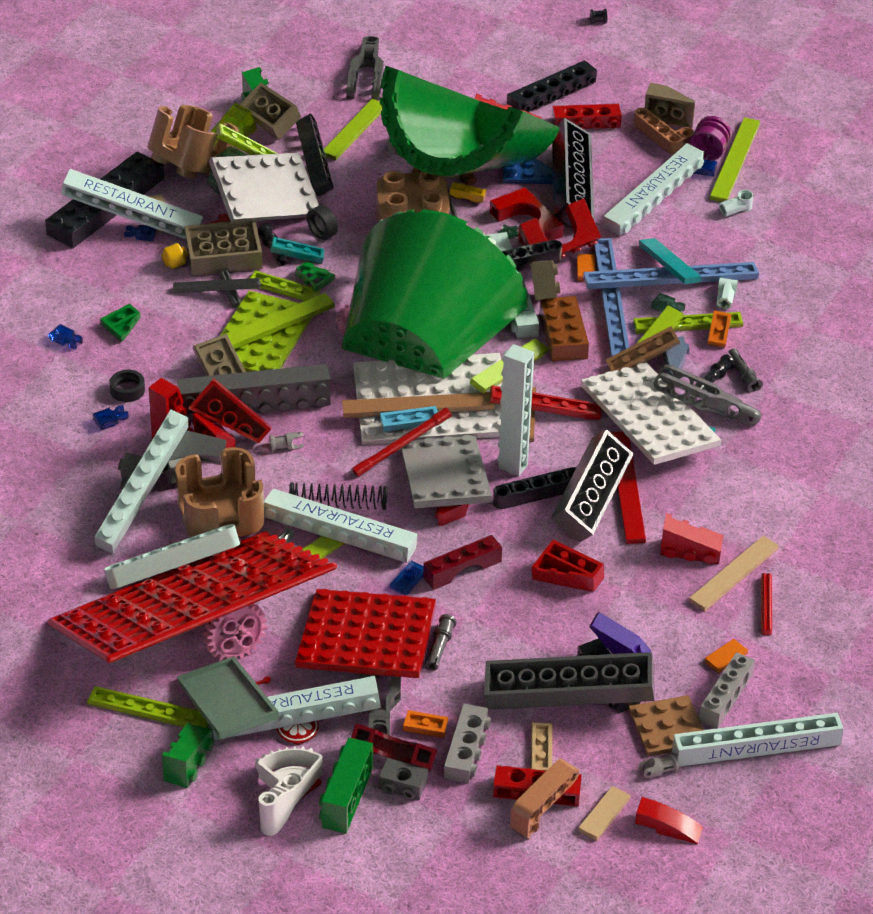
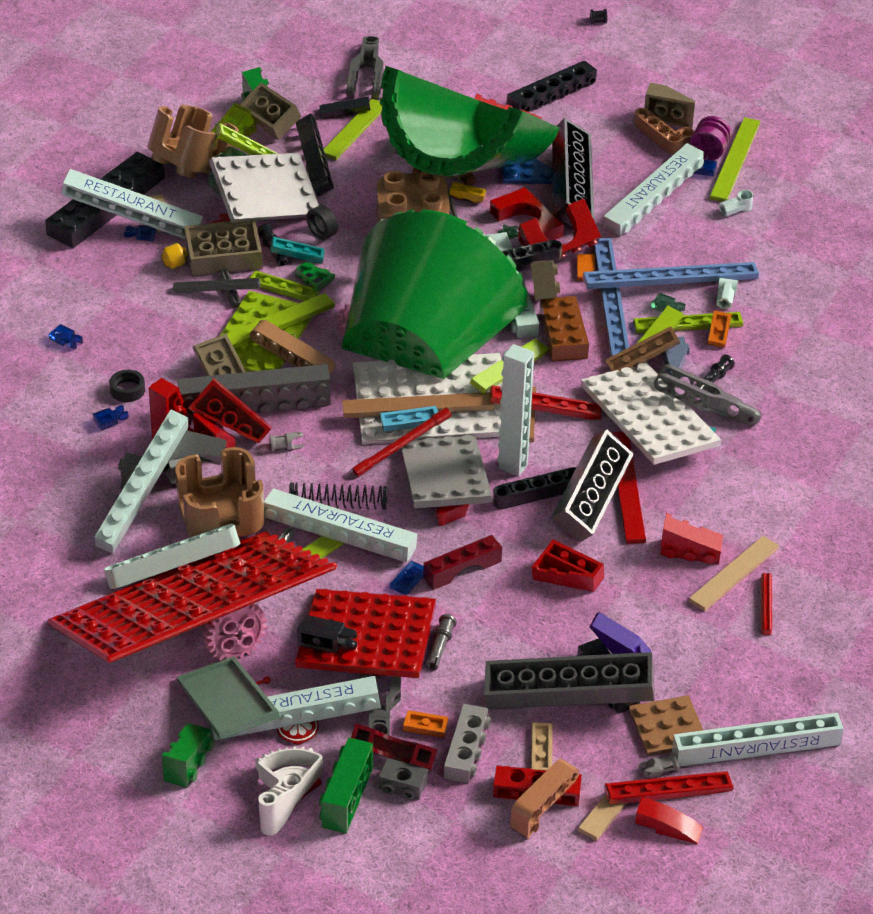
(121, 321): green wing -> none
(145, 707): lime tile -> none
(288, 346): none -> medium nougat beam
(325, 635): none -> black hinge
(344, 107): none -> black tile
(589, 116): red brick -> none
(668, 787): none -> red tile
(670, 261): teal tile -> none
(721, 657): orange tile -> none
(726, 690): light grey brick -> none
(747, 374): dark grey pin -> none

